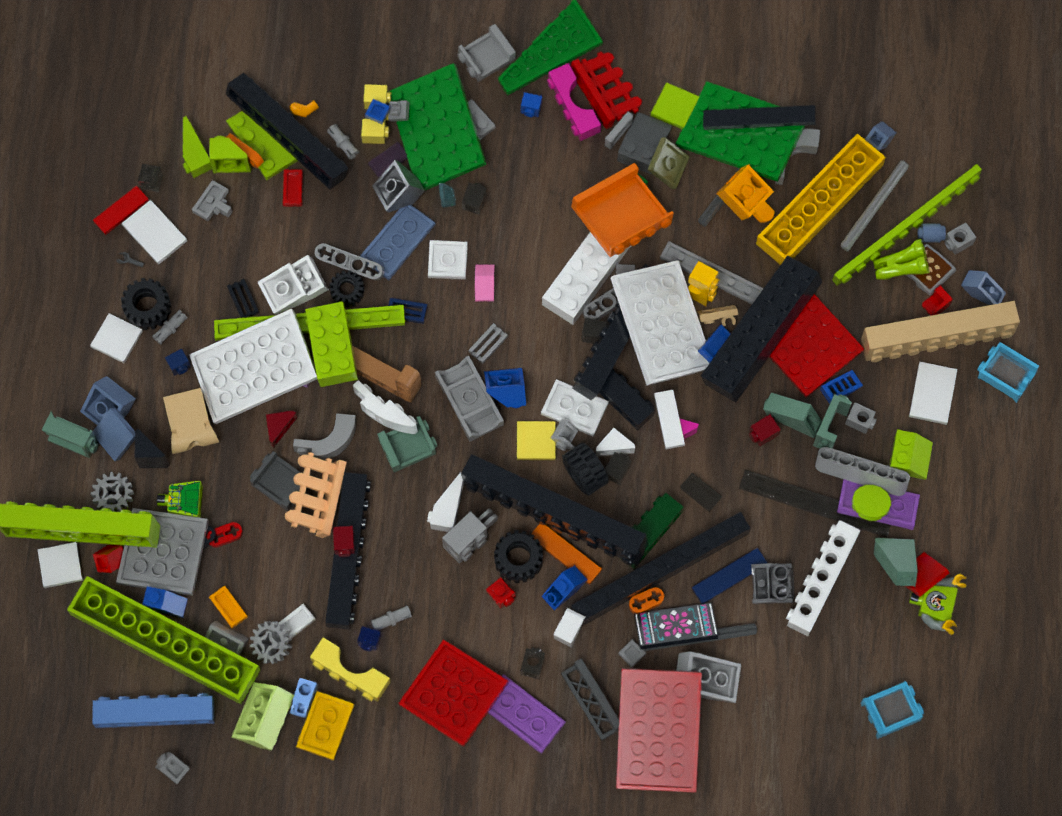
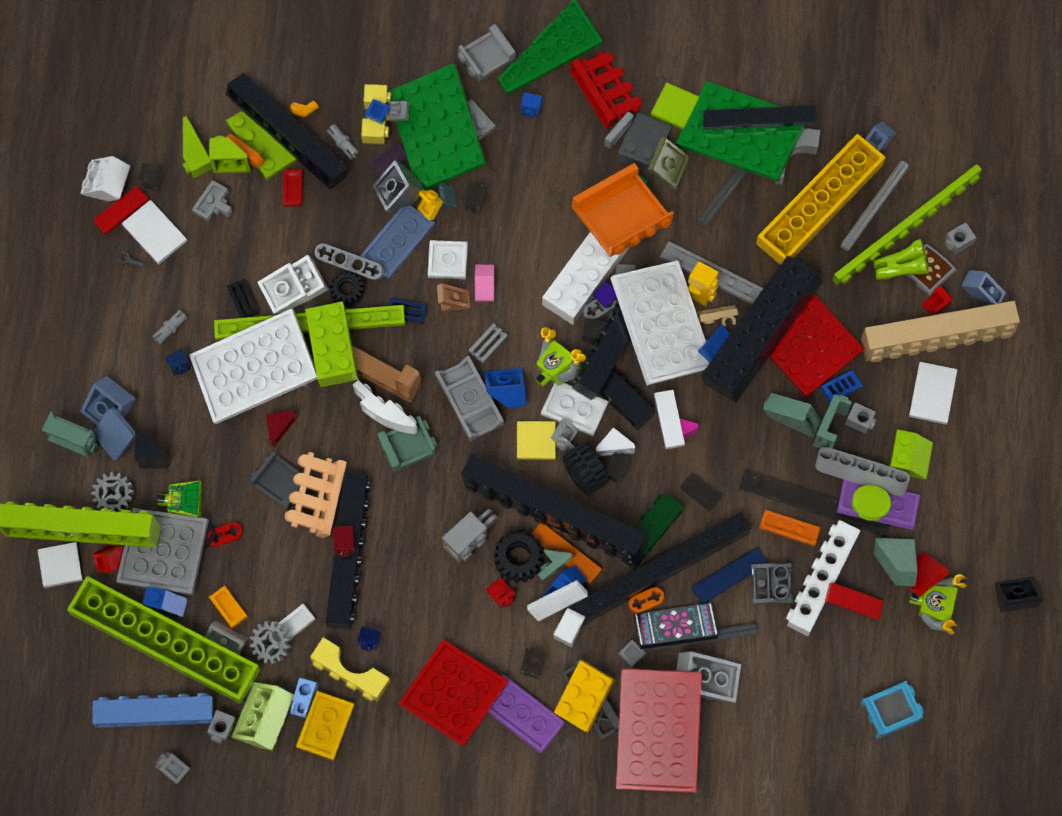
(105, 178): none -> white slope
(116, 338): white tile -> none
(141, 290): black tyre -> none
(189, 421): tan piece -> none
(221, 718): none -> light grey brick
(334, 443): light grey arch -> none
(391, 618): light grey pin -> none
(430, 204): none -> yellow bracket
(446, 508): white slope -> none
(453, 298): none -> medium nougat slope
(557, 362): none -> torso
(557, 600): none -> white tile
(558, 559): none -> sand green slope
(583, 121): dark pink arch -> none
(584, 696): none -> yellow plate
(605, 295): none -> dark purple tile
(747, 195): light orange brick -> none
(764, 430): dark red brick -> none
(789, 528): none -> orange tile
(854, 601): none -> red tile
(931, 233): sand blue brick -> none
(1007, 371): window -> none
(1018, 594): none -> black slope

